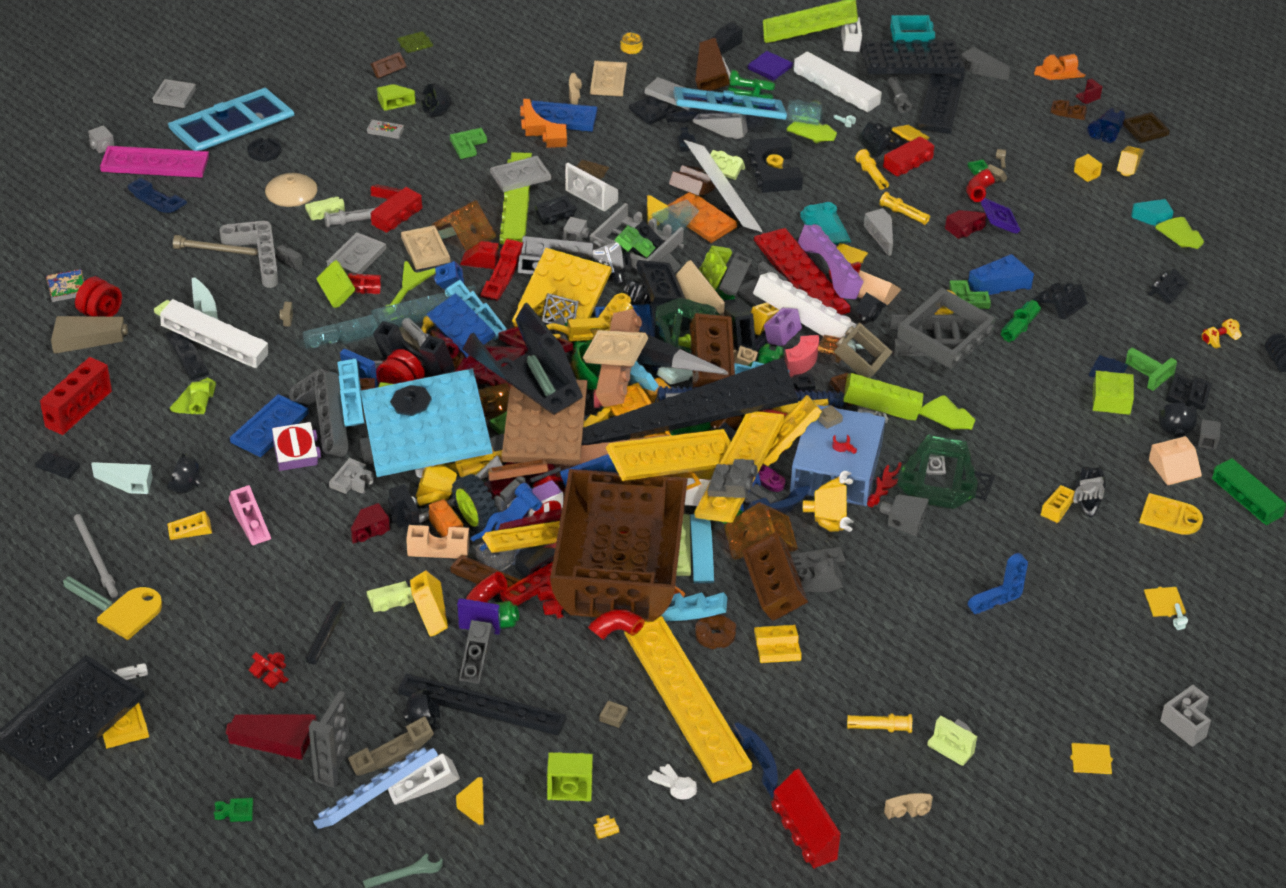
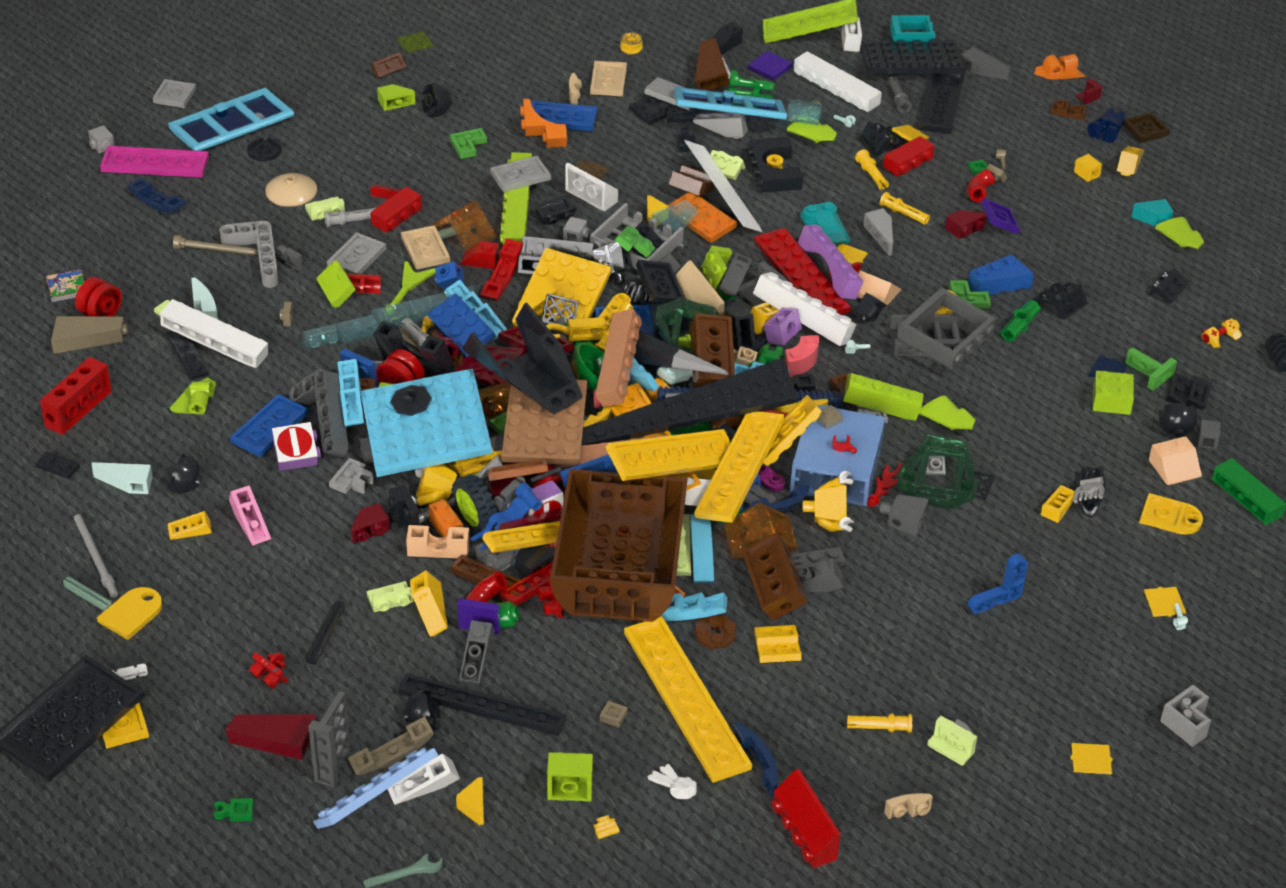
(385, 129): light grey tile -> none
(540, 375): sand green axle -> none
(615, 348): tan plate -> none
(617, 620): red cylinder -> none
(733, 479): dark grey plate -> none
(828, 346): clear orange bracket -> none
(870, 343): dark tan window -> none

